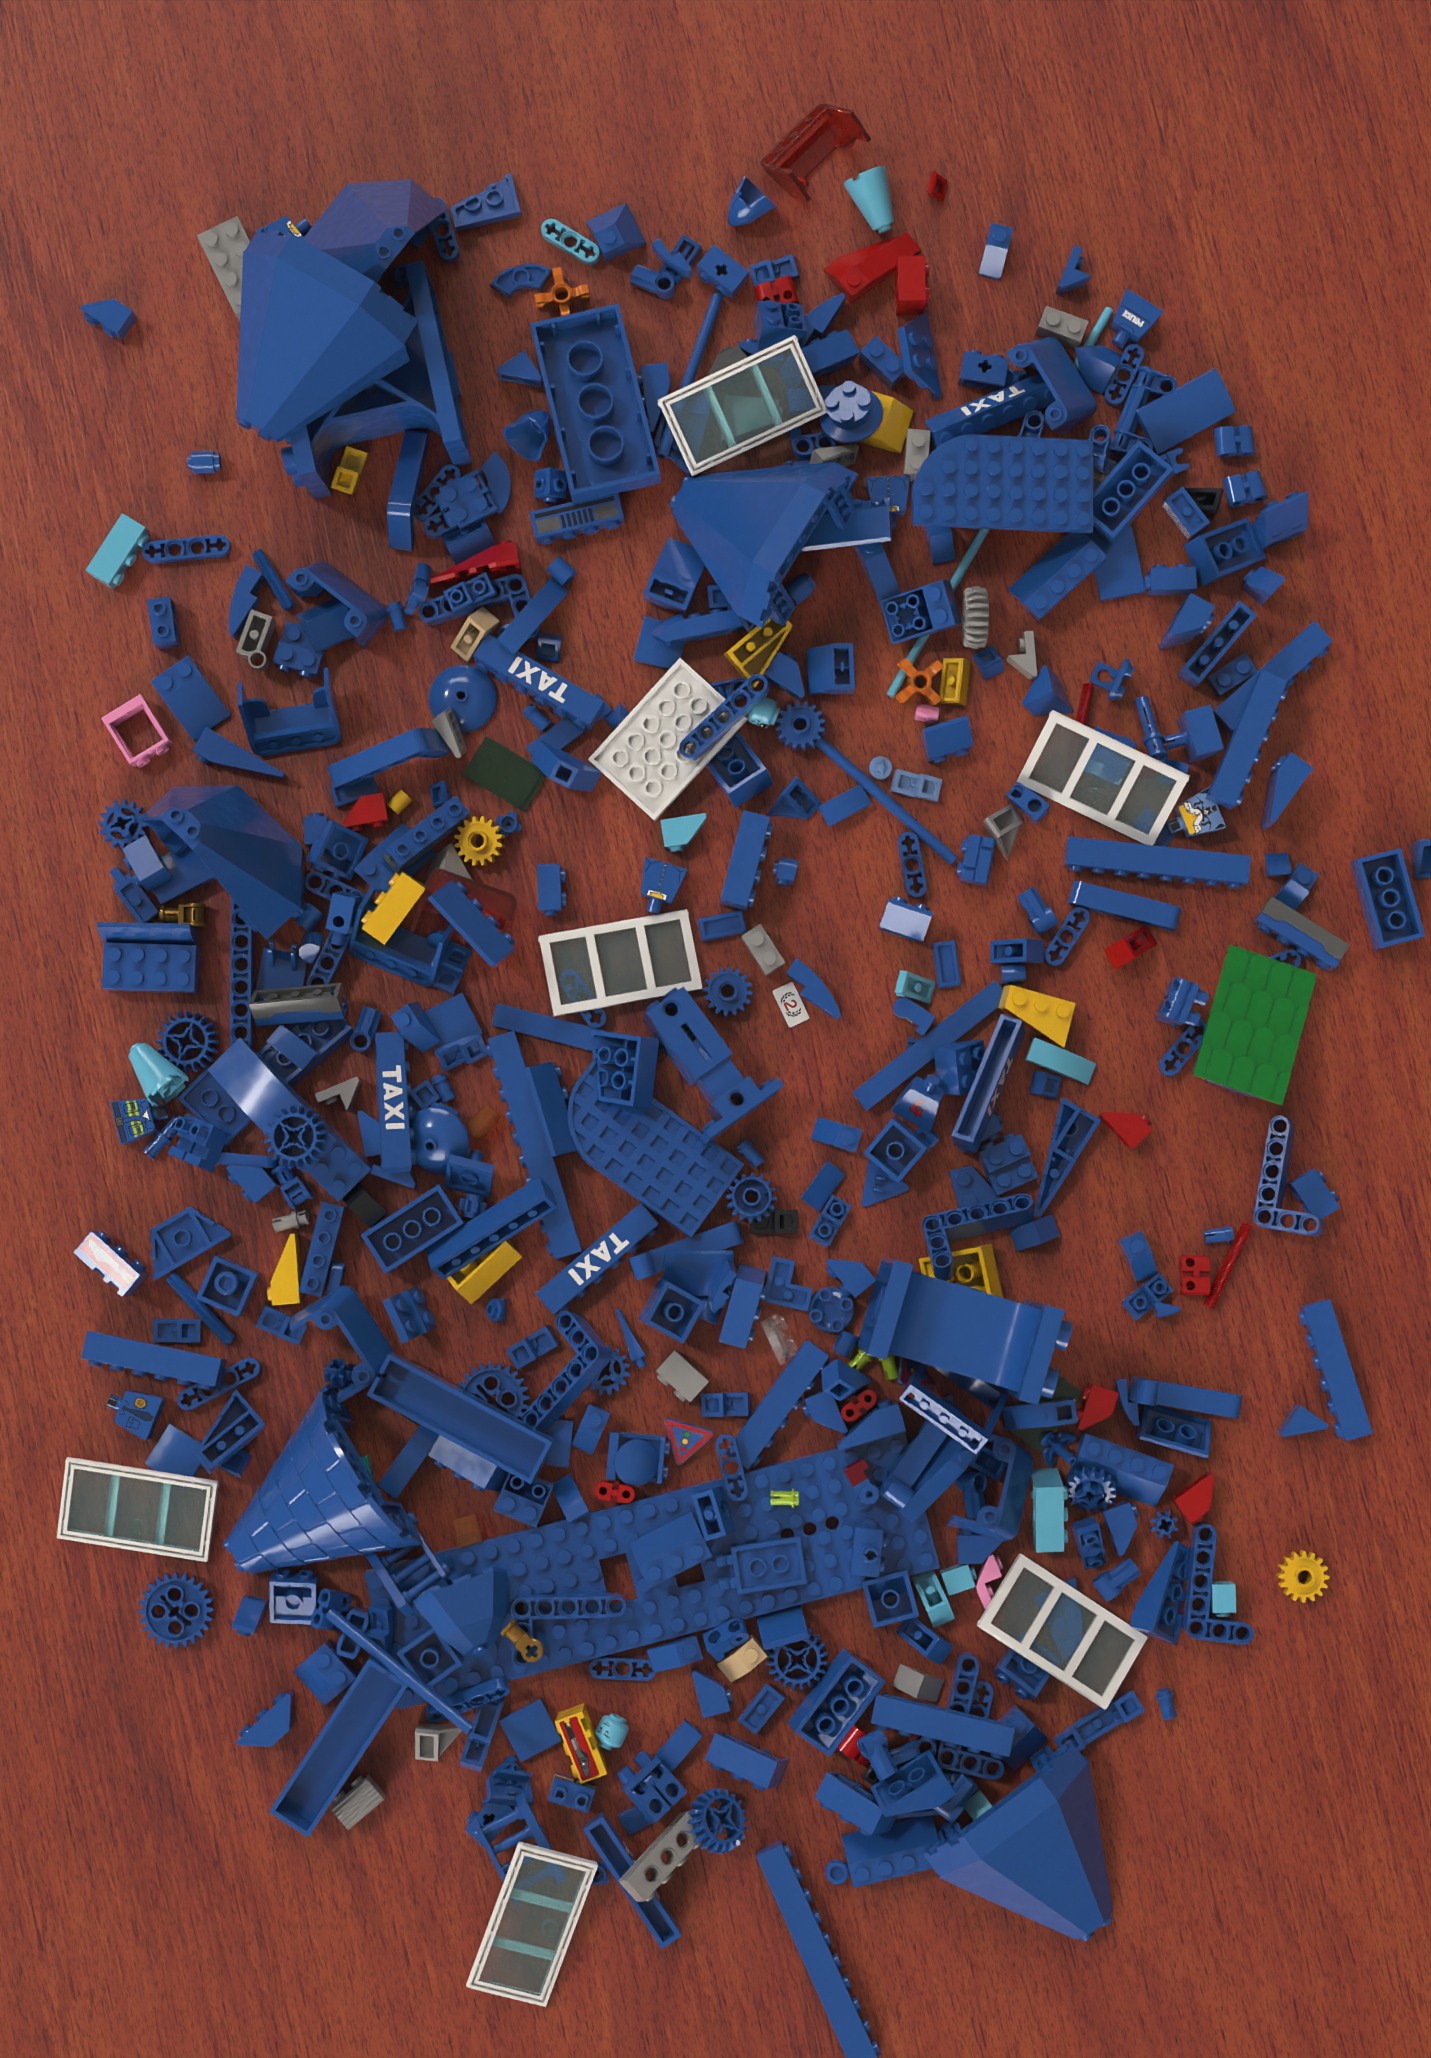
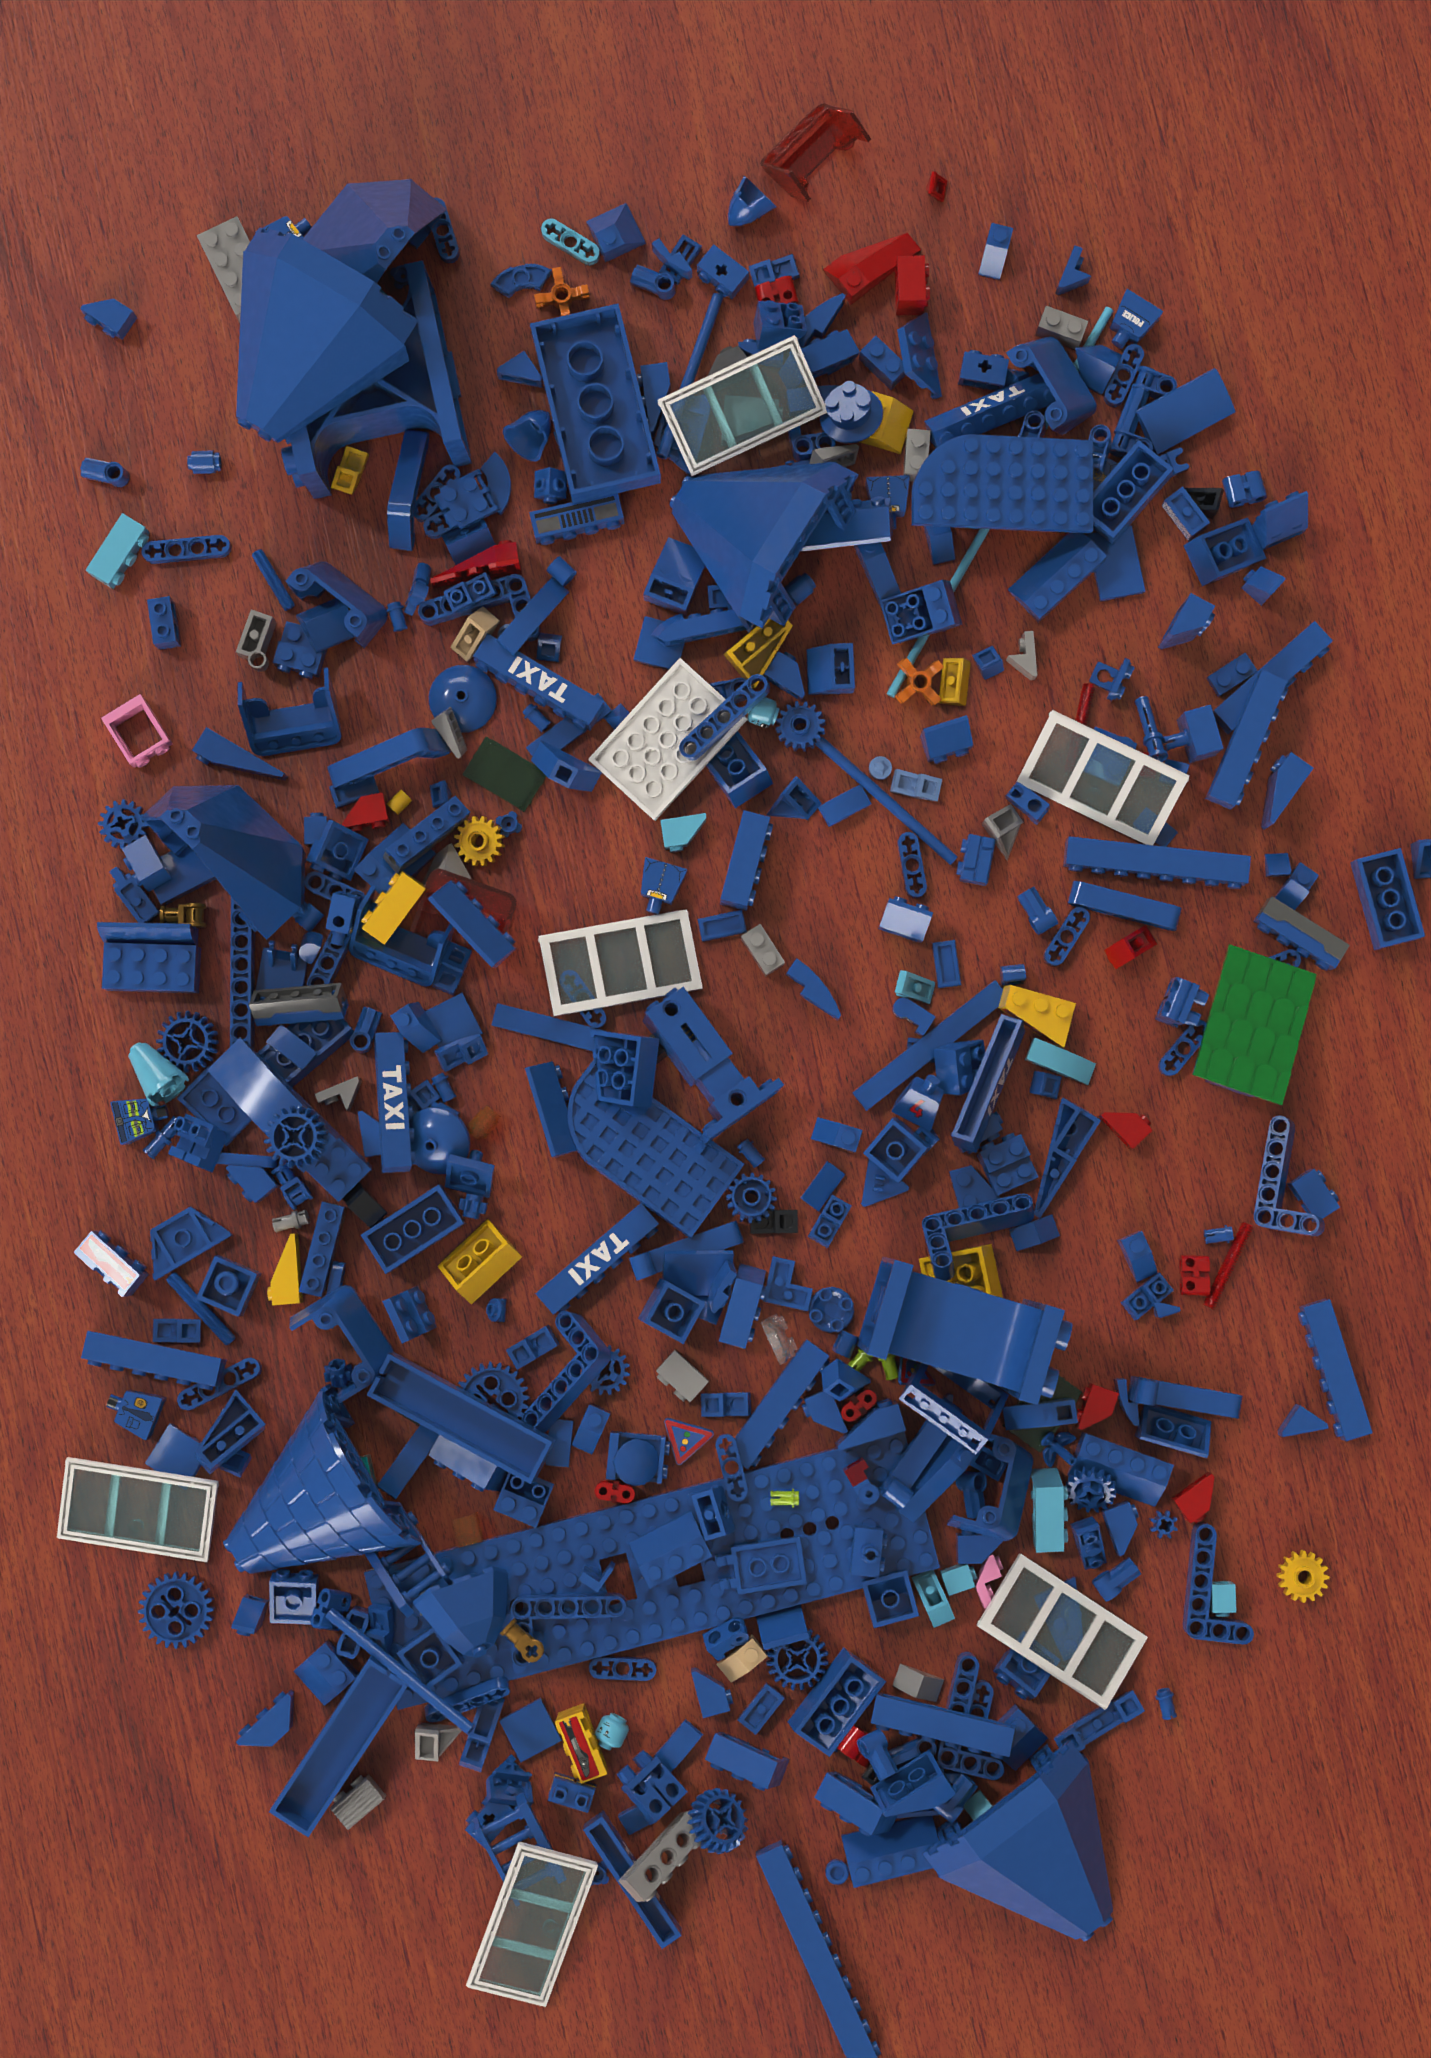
(104, 471): none -> blue piece
(190, 697): blue slope -> none
(244, 600): blue slope -> none
(278, 1324): blue slope -> none
(404, 1178): blue slope -> none
(490, 206): blue wing -> none
(491, 1228): blue brick -> none
(531, 1137): blue brick -> none
(550, 888): blue brick -> none
(570, 1499): blue slope -> none
(593, 1579): none -> blue panel
(635, 1350): blue piece -> none
(675, 1653): blue slope -> none
(727, 979): blue gear -> none
(786, 871): blue plate -> none
(790, 1004): white sticker -> none
(852, 1274): blue slope -> none
(873, 197): medium azure cone -> none
(925, 1640): blue slope -> none
(926, 713): bright pink slope -> none
(975, 617): light grey gear -> none
(1017, 951): blue slope -> none
(1046, 695): blue slope -> none
(1159, 1605): blue wedge -> none
(1171, 580): blue brick -> none
(1197, 816): torso -> none
(1217, 644): blue brick -> none
(1234, 441): blue piece -> none

